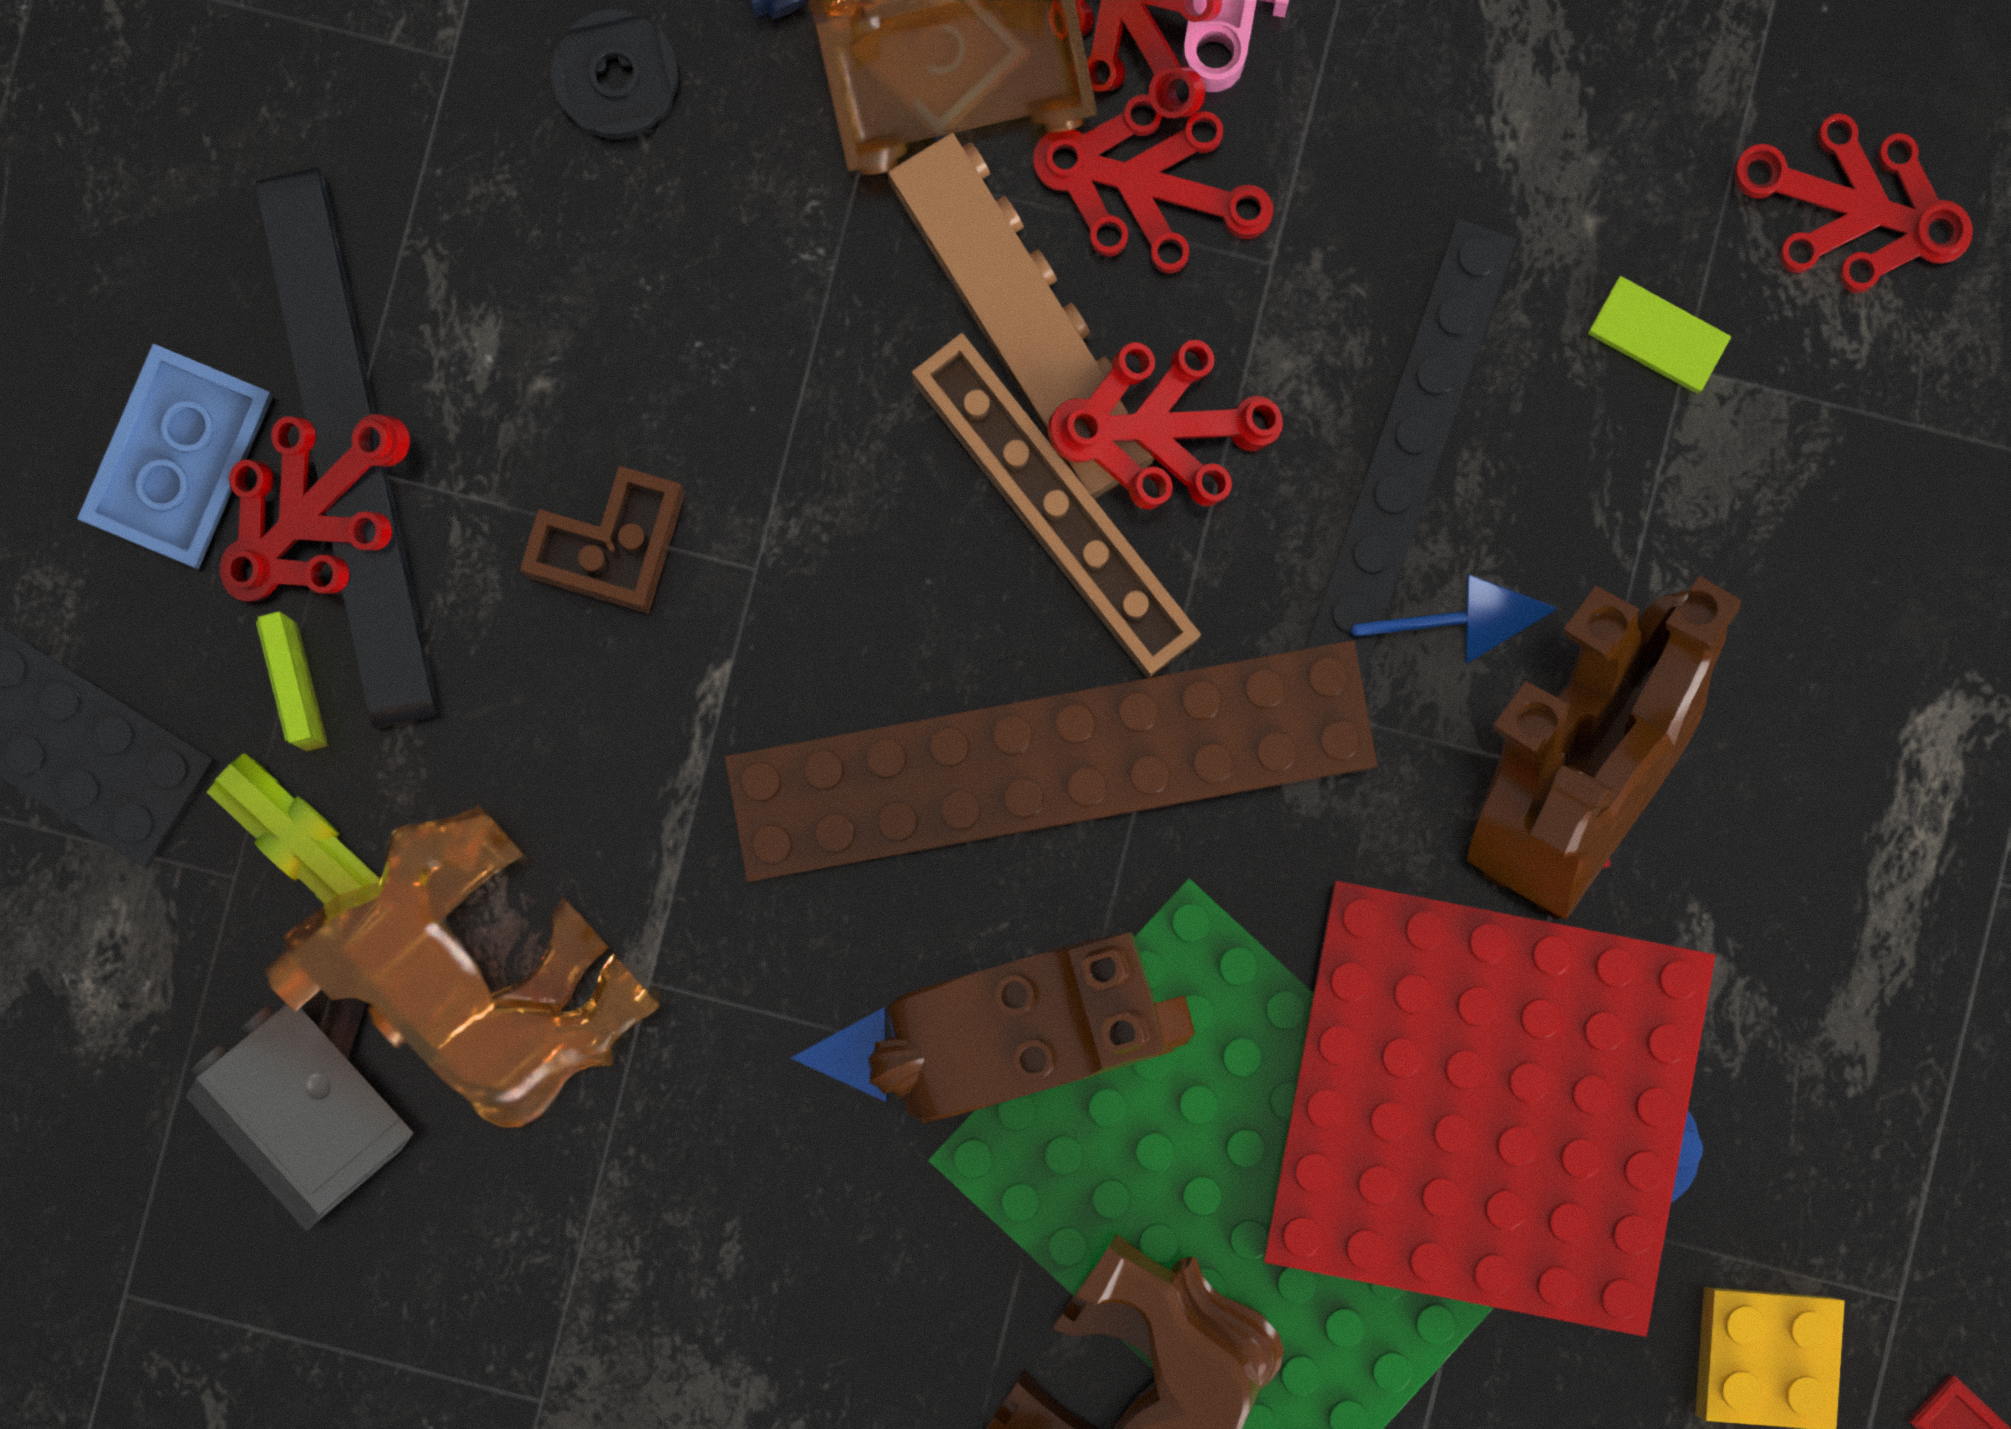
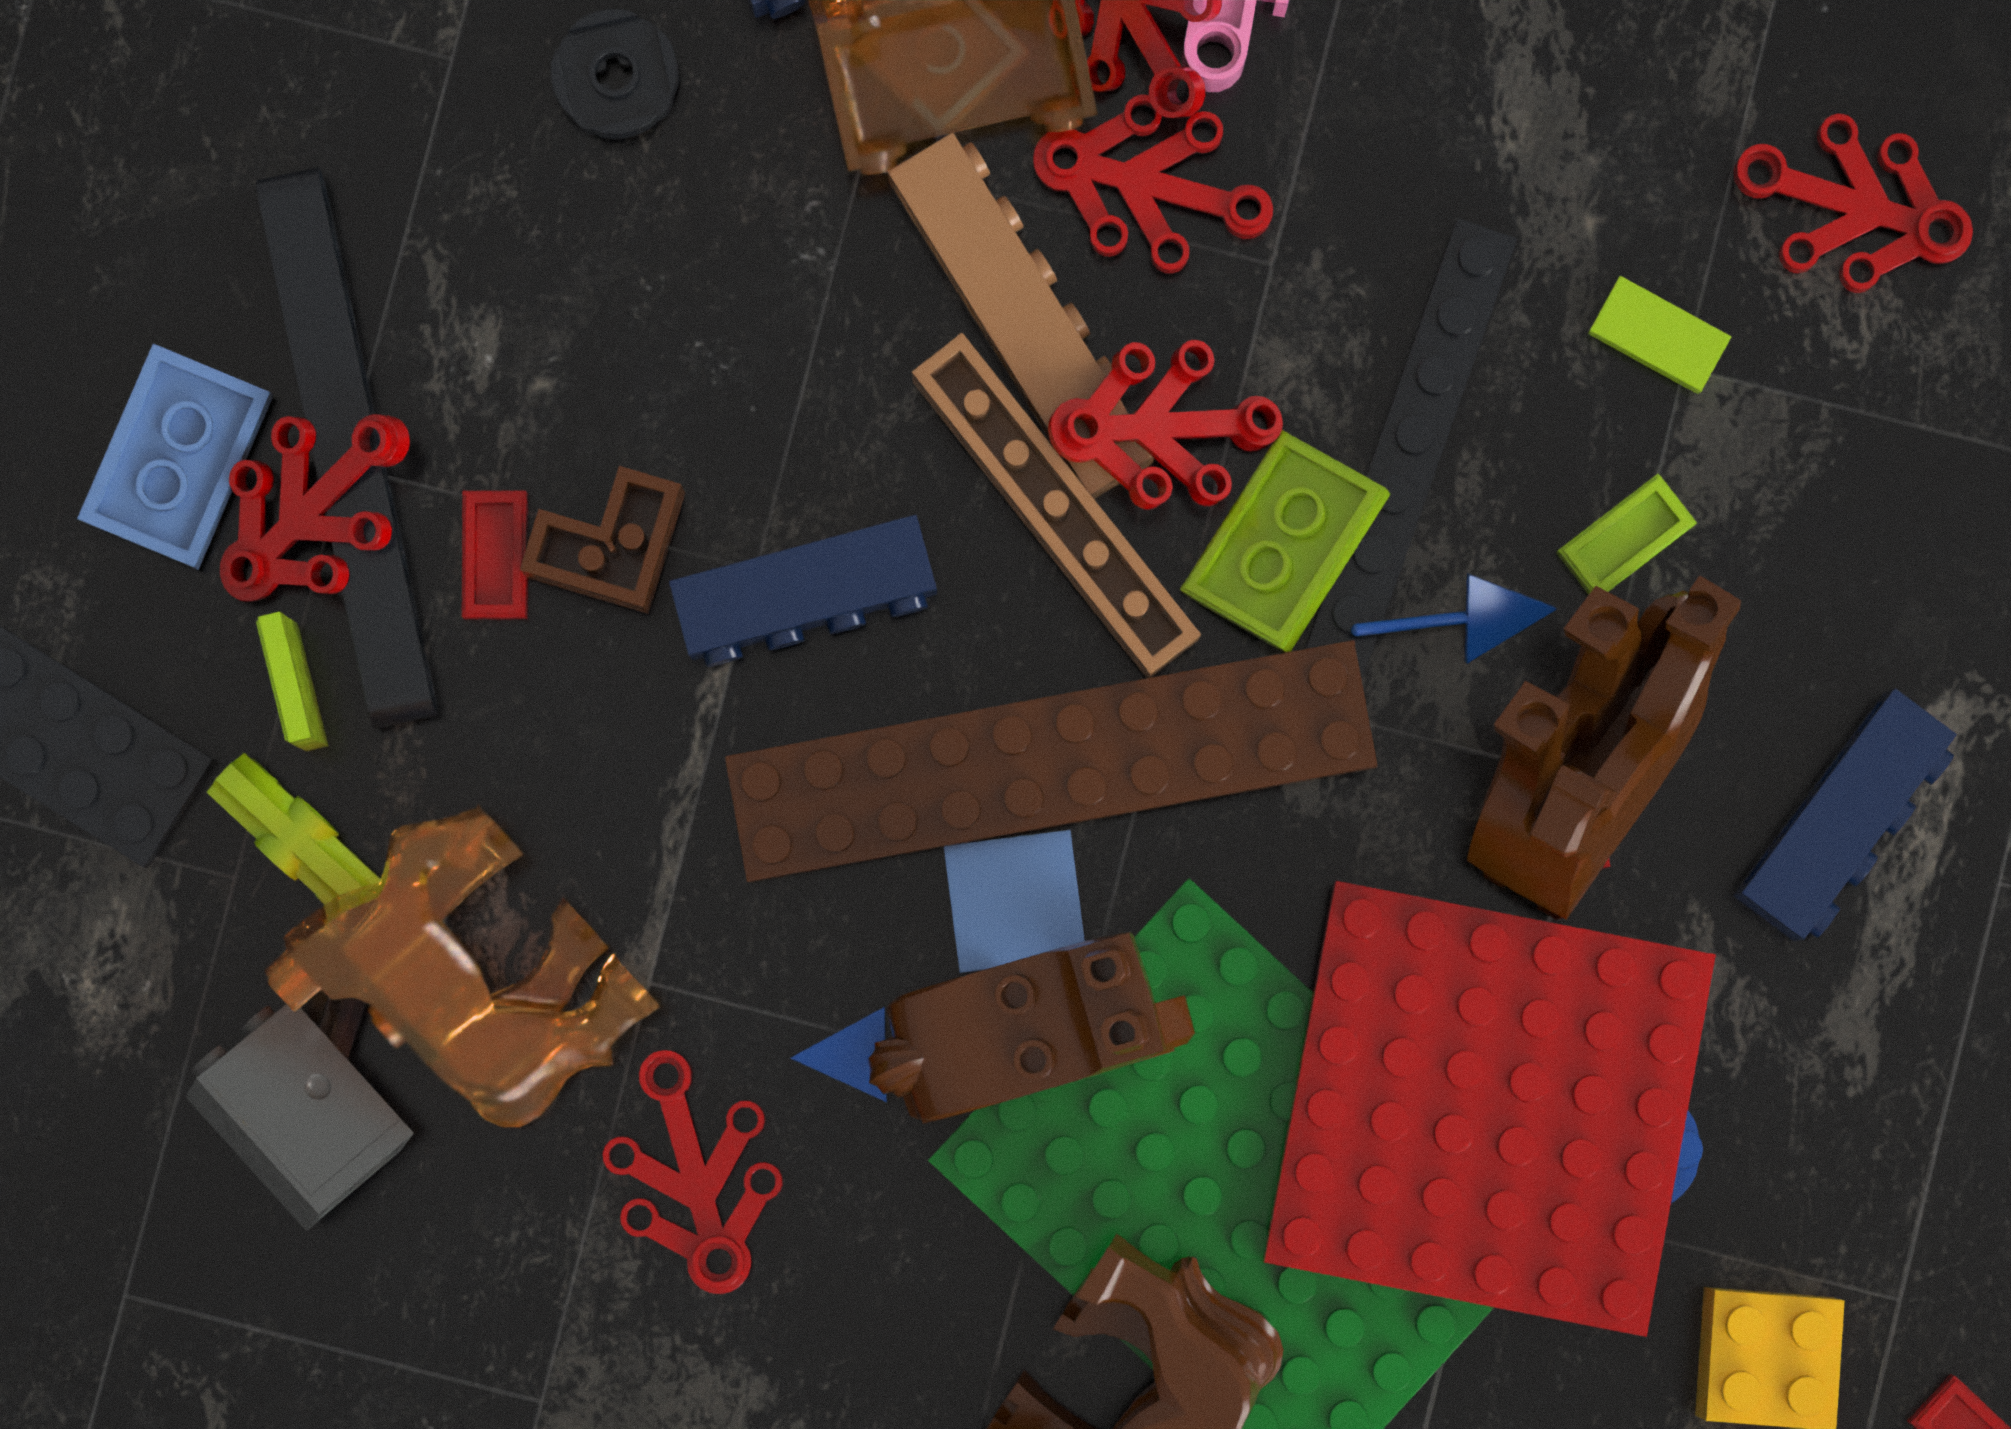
(493, 553): none -> red tile
(697, 1183): none -> red plant
(804, 589): none -> dark blue brick
(1013, 898): none -> medium blue tile
(1285, 542): none -> lime tile
(1627, 536): none -> lime tile
(1846, 815): none -> dark blue brick

